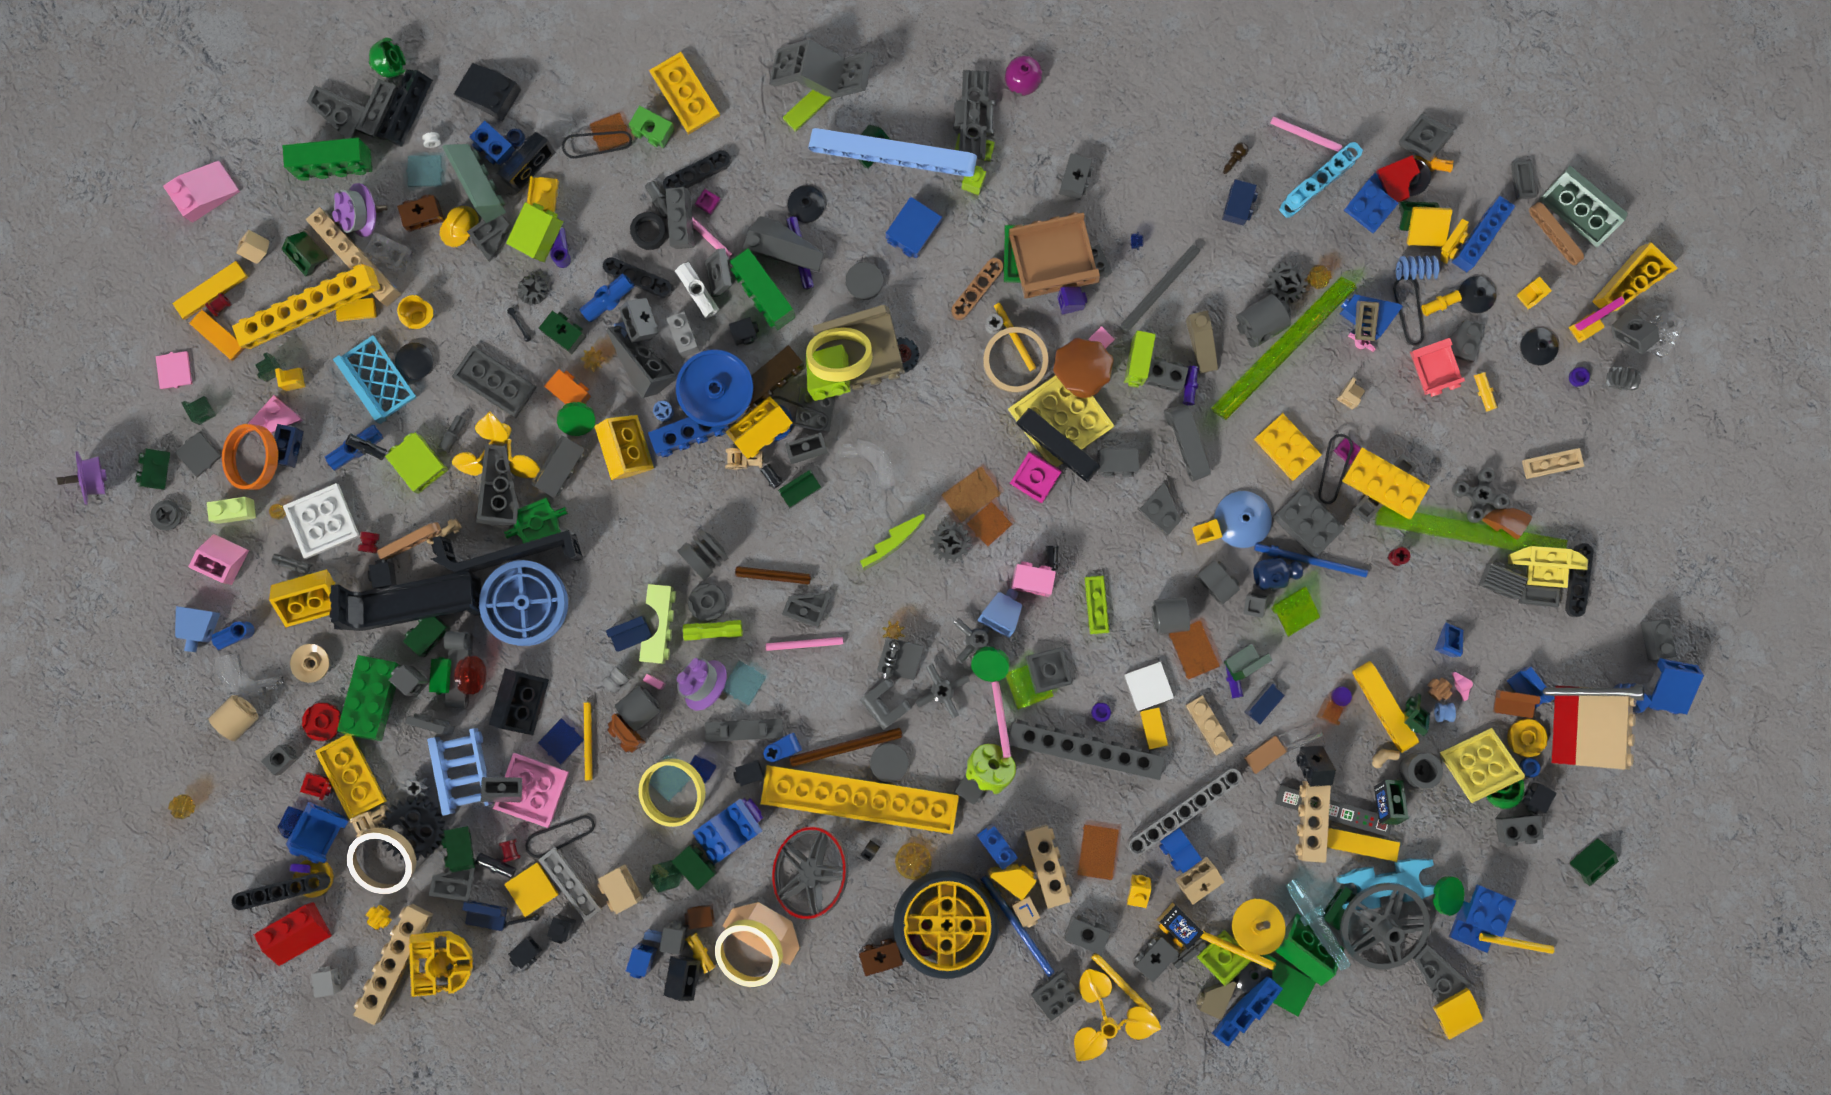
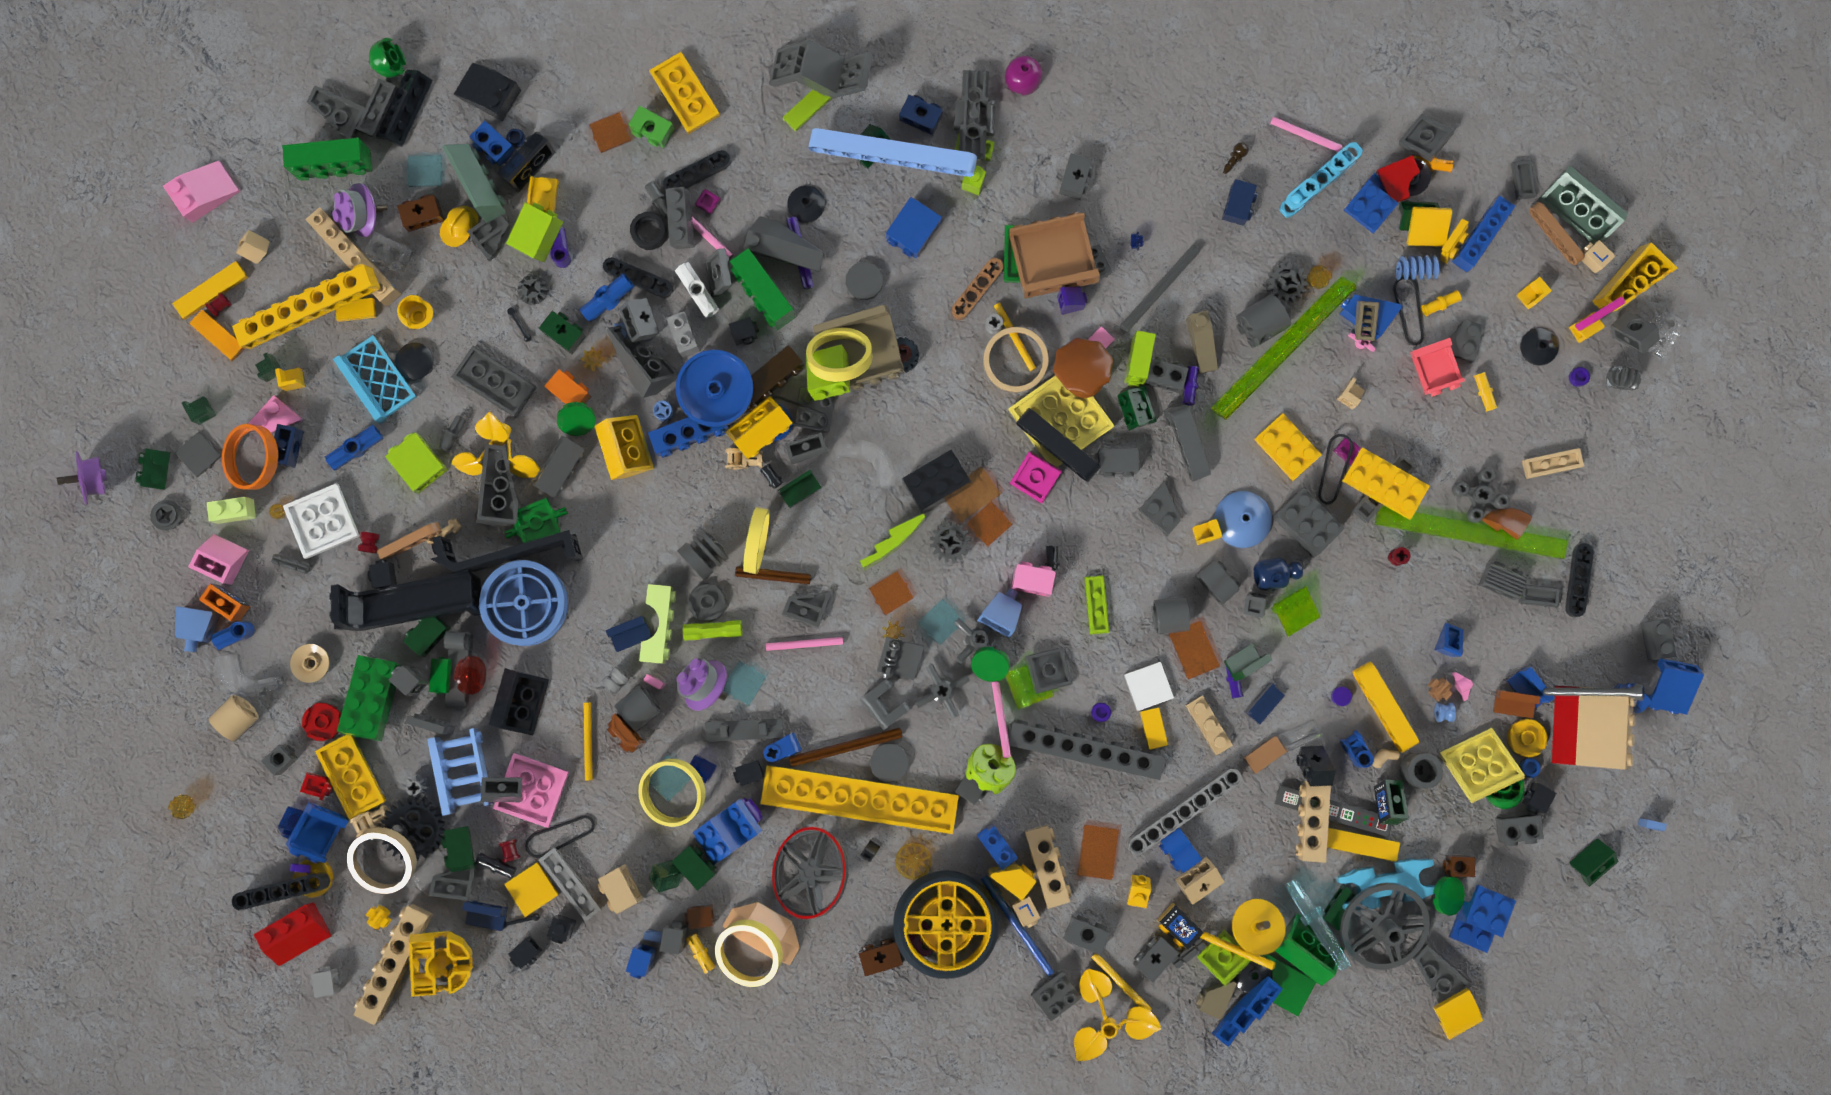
(173, 370): bright pink piece -> none
(224, 602): none -> orange brick
(302, 598): yellow slope -> none
(303, 252): dark green panel -> none
(365, 446): black pin -> none
(431, 139): white bush -> none
(561, 741): clear blue piece -> none
(593, 134): black piece -> none
(682, 978): black brick -> none
(756, 540): none -> light yellow piece
(891, 593): none -> clear orange piece
(924, 123): none -> dark blue brick
(936, 482): none -> black brick
(940, 622): none -> clear light blue piece
(1136, 407): none -> dark green bracket
(1274, 551): blue bar -> none
(1330, 712): clear orange panel -> none
(1357, 748): none -> blue piece
(1415, 716): dark green bracket -> none
(1466, 870): none -> reddish brown brick
(1471, 300): black dish -> none
(1516, 943): yellow bar -> none
(1548, 565): light yellow plate -> none
(1597, 256): none -> tan brick
(1652, 824): none -> medium blue tile

